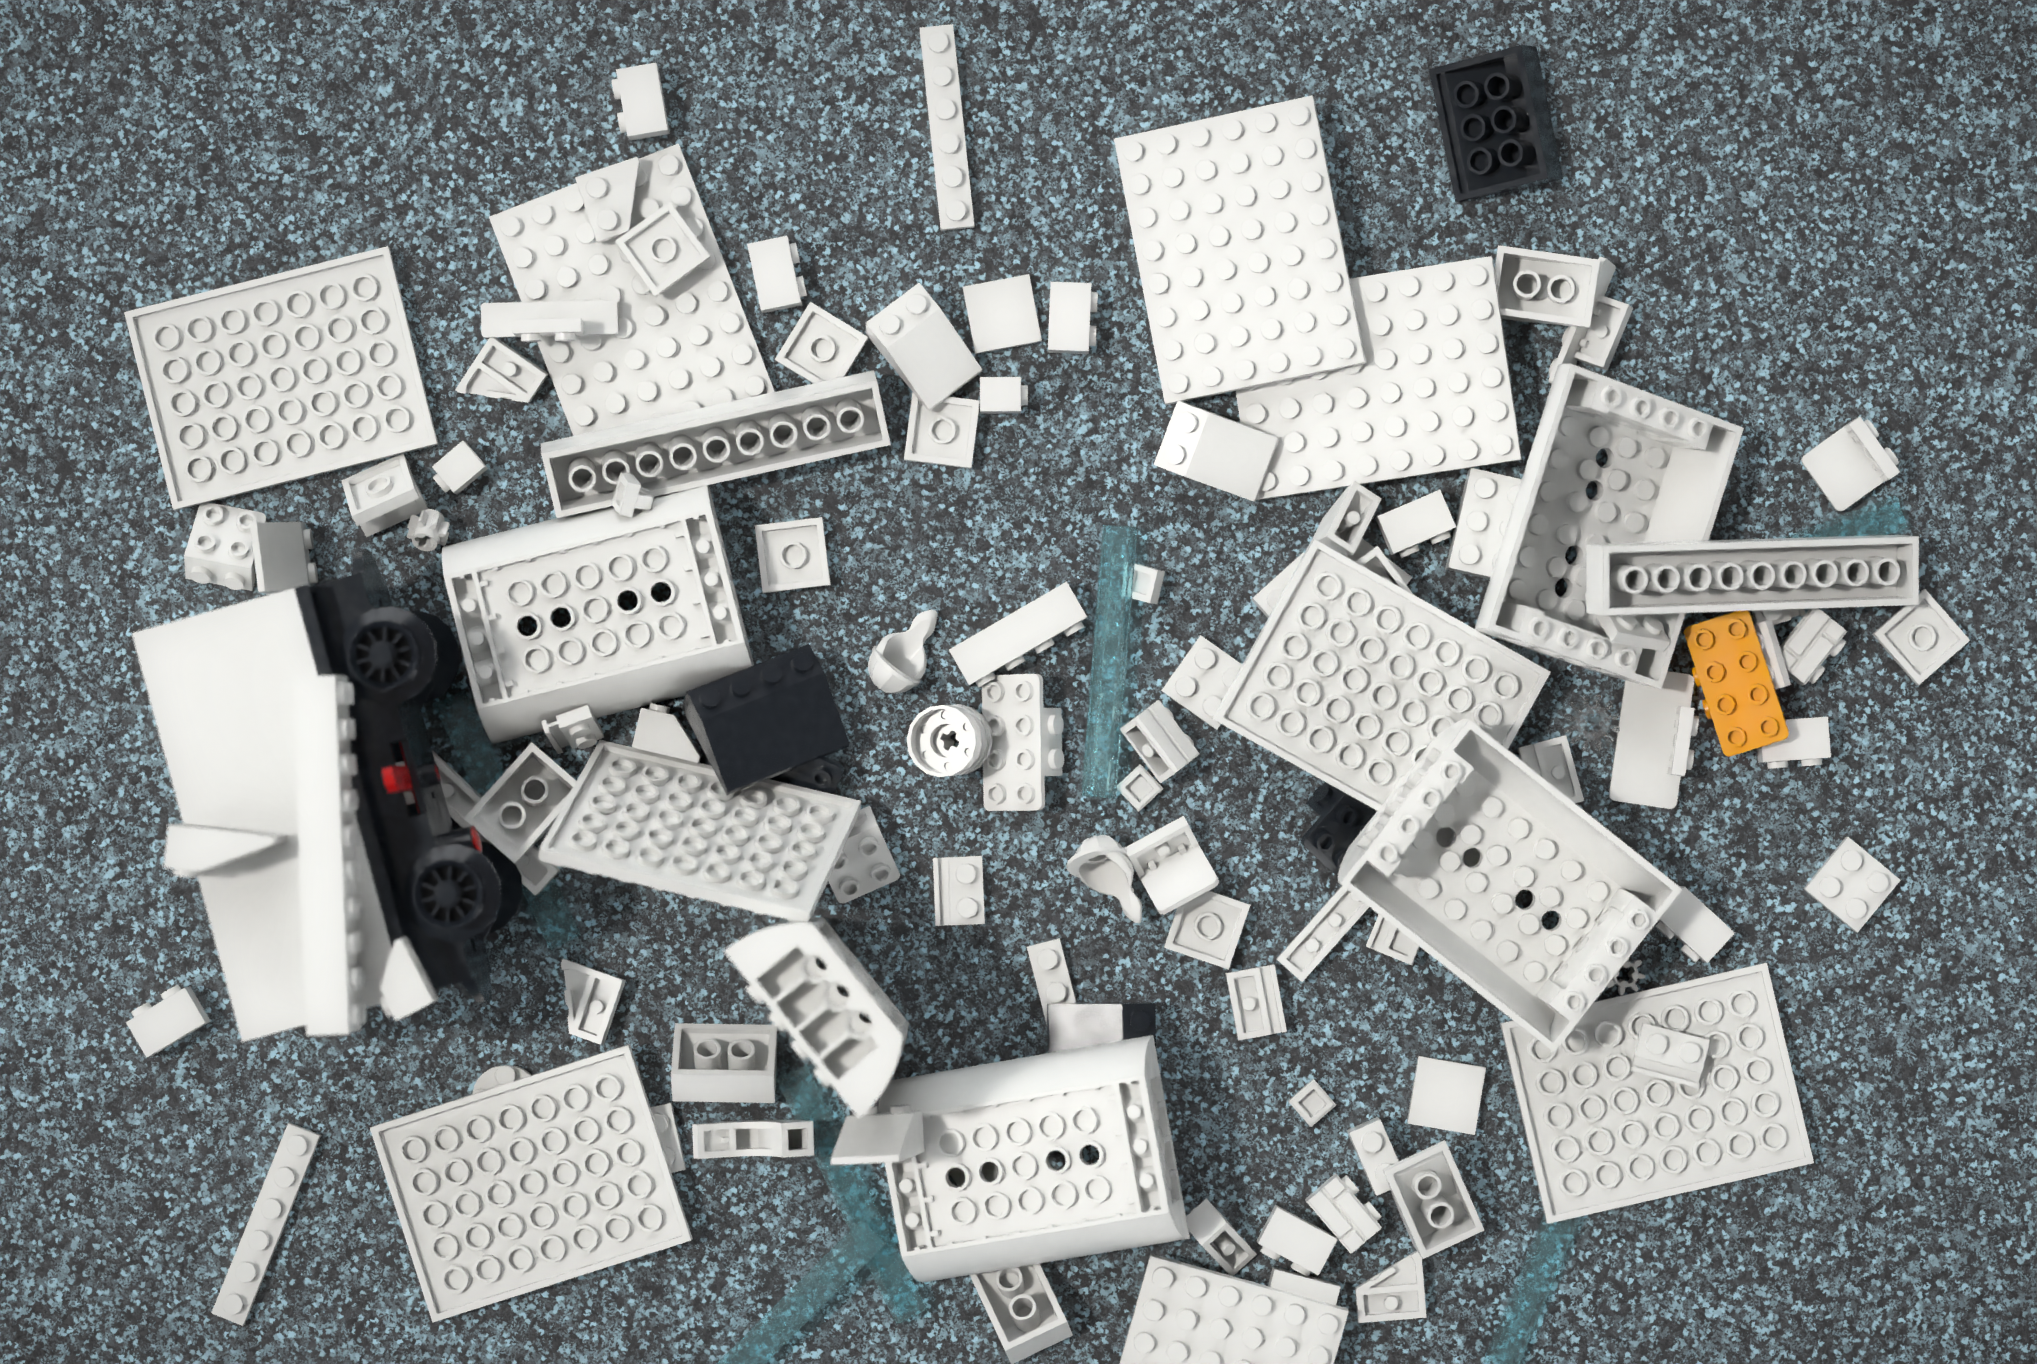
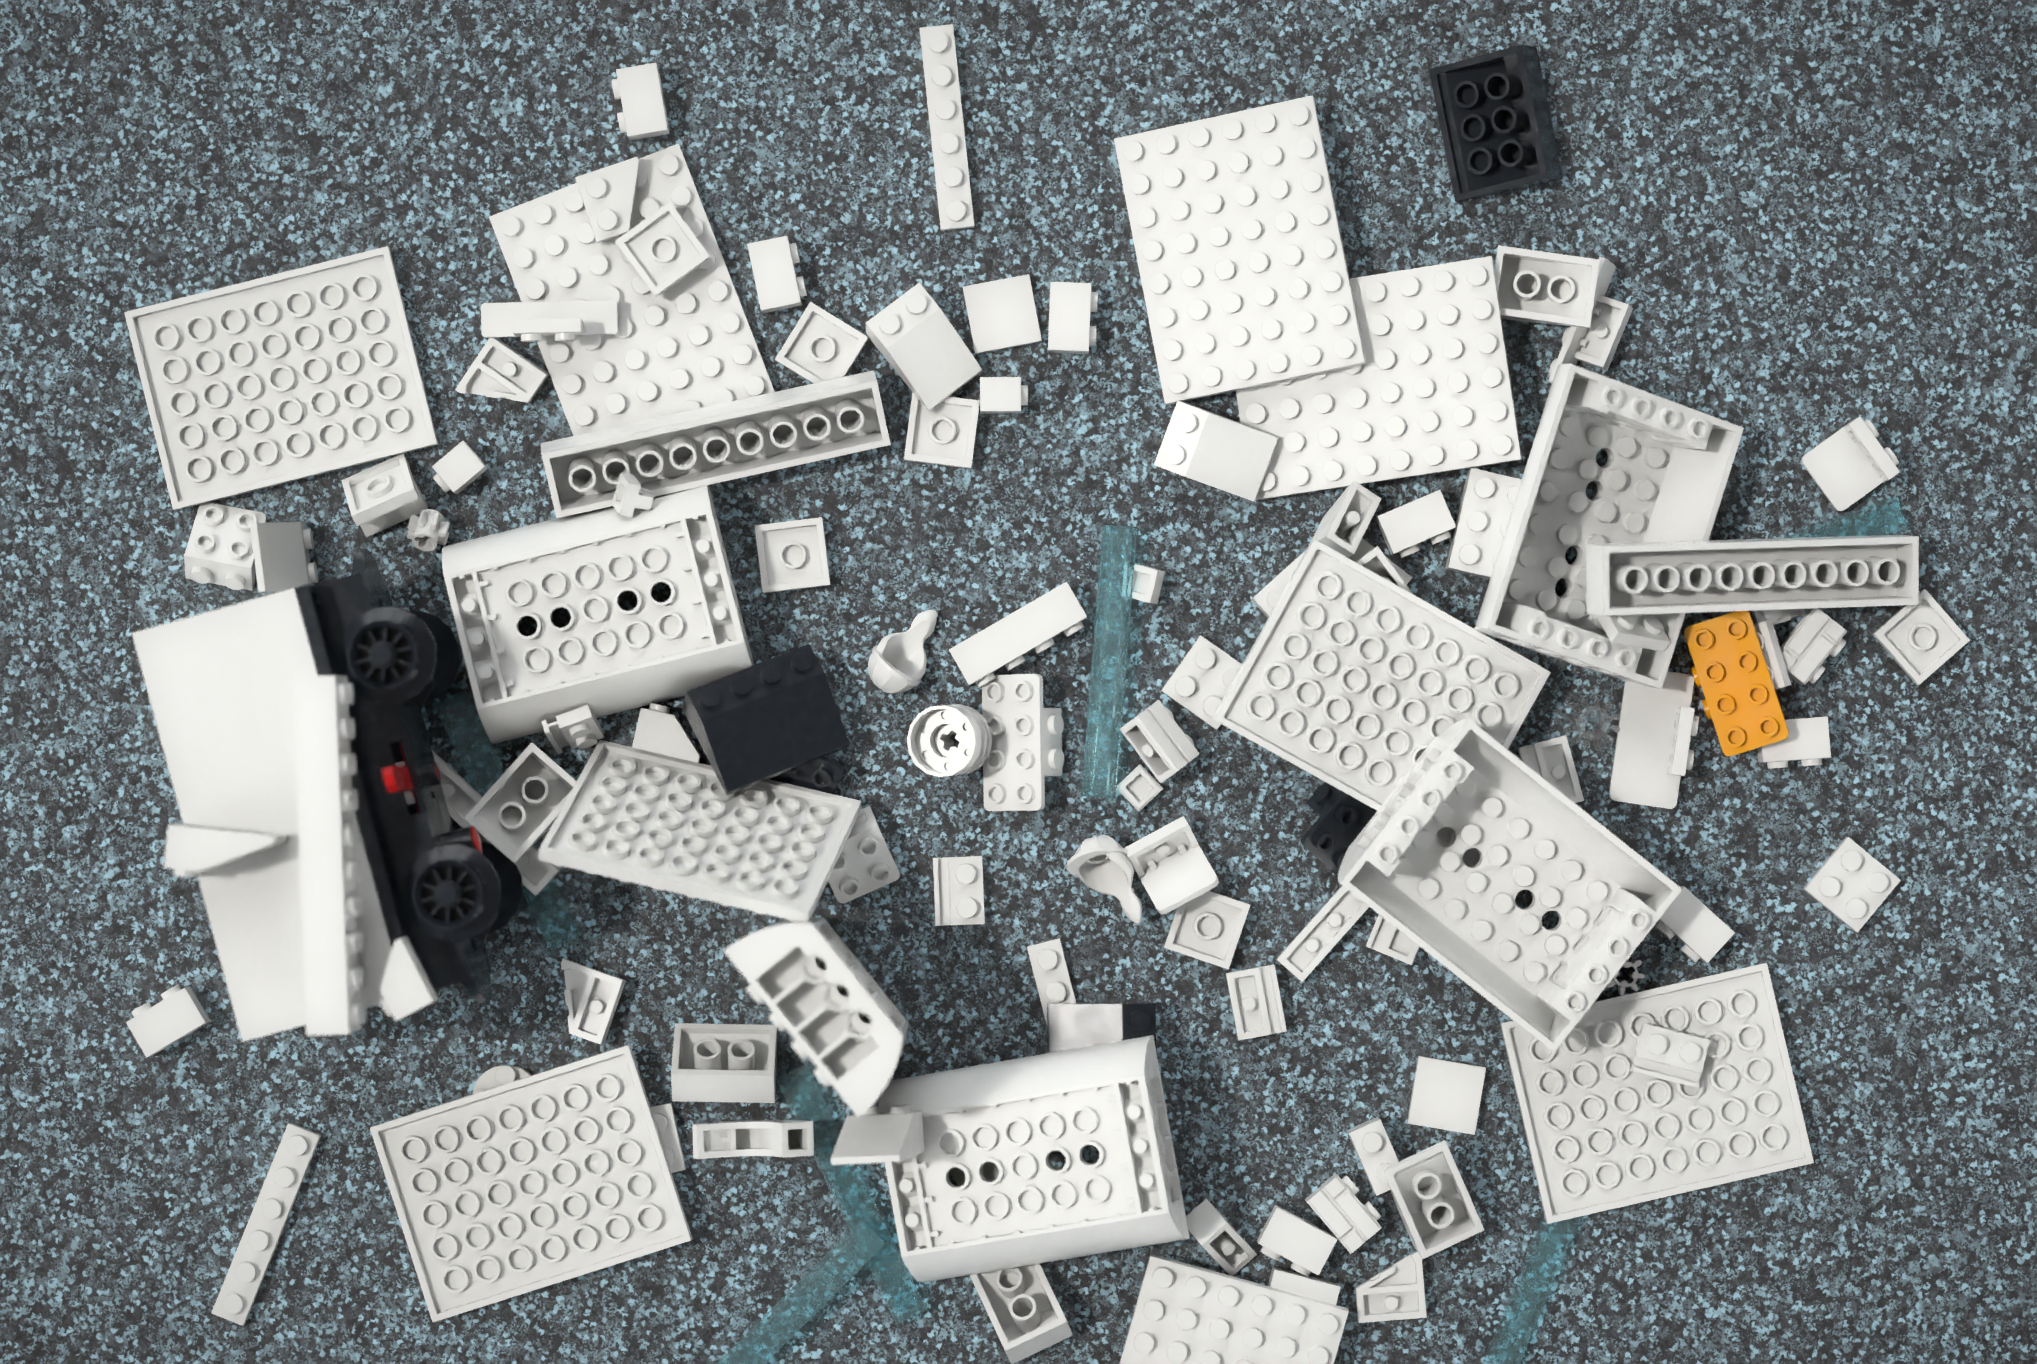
(1312, 1102): white tile -> none

